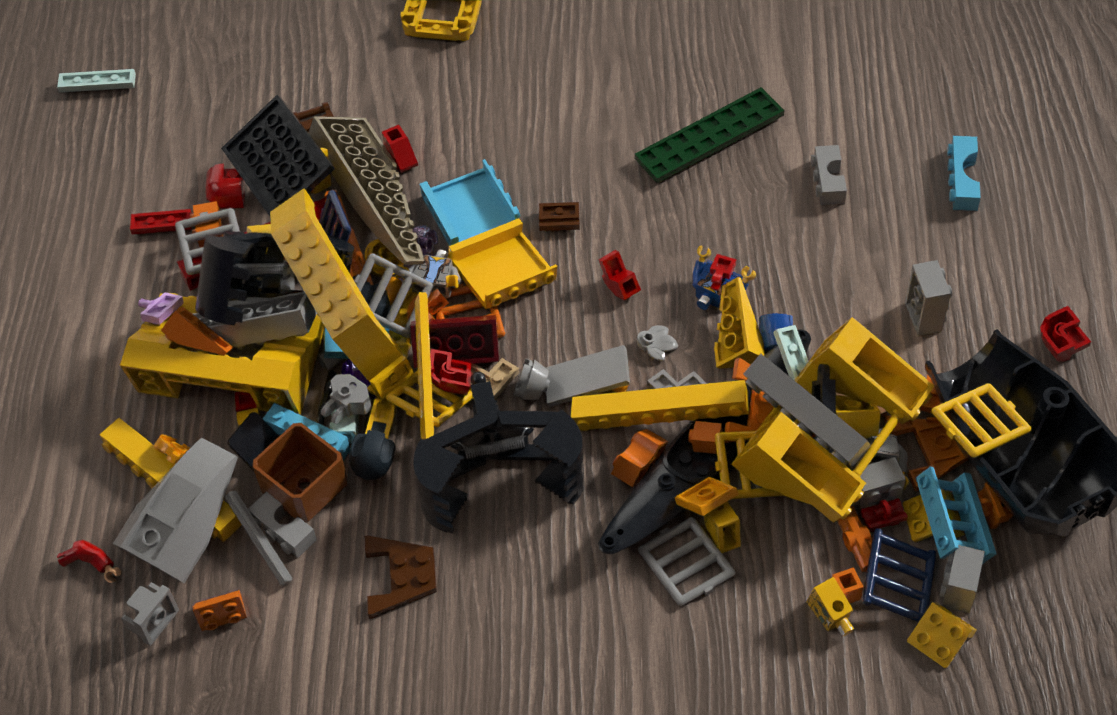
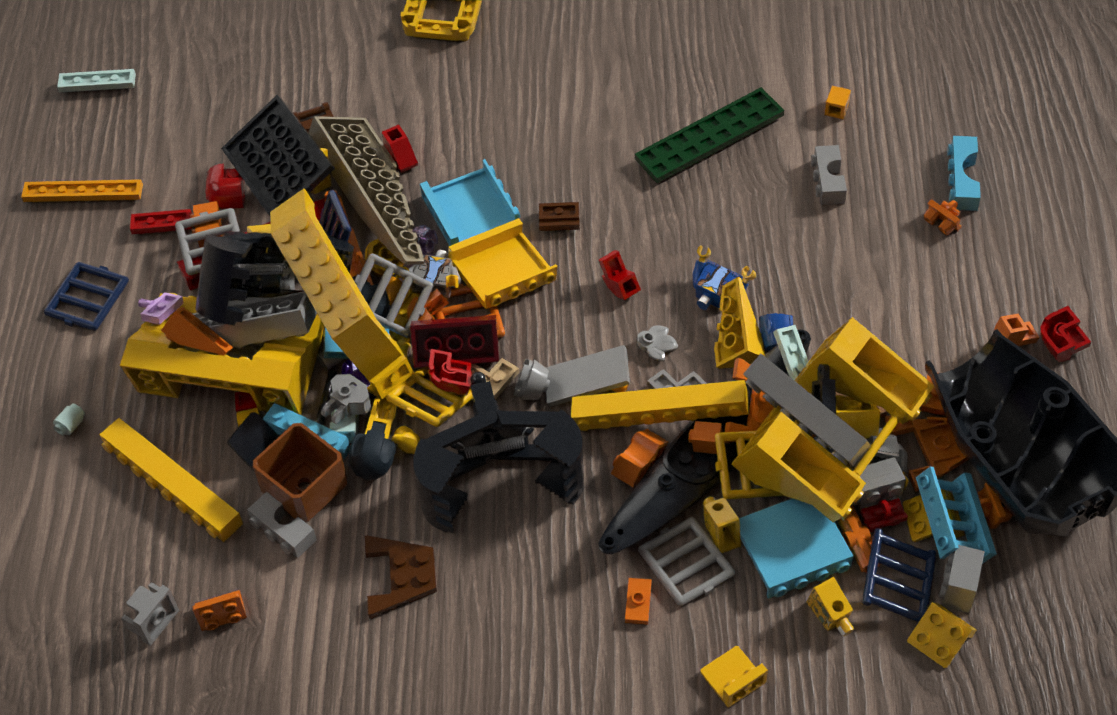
(68, 419): none -> light aqua brick
(71, 280): none -> dark blue bar
(82, 190): none -> light orange plate
(92, 554): red arm -> none
(168, 445): light orange plate -> none
(180, 511): light grey wedge -> none
(258, 538): light grey axle -> none
(406, 439): none -> yellow animal
(424, 366): yellow tile -> none
(638, 601): none -> orange plate
(706, 496): light orange plate -> none
(721, 268): red plate -> none
(734, 676): none -> yellow bracket
(793, 546): none -> medium azure panel
(837, 102): none -> light orange brick
(849, 584): orange brick -> none
(928, 297): light grey brick -> none
(946, 212): none -> orange hips
(988, 443): yellow bar -> none
(1017, 330): none -> orange brick

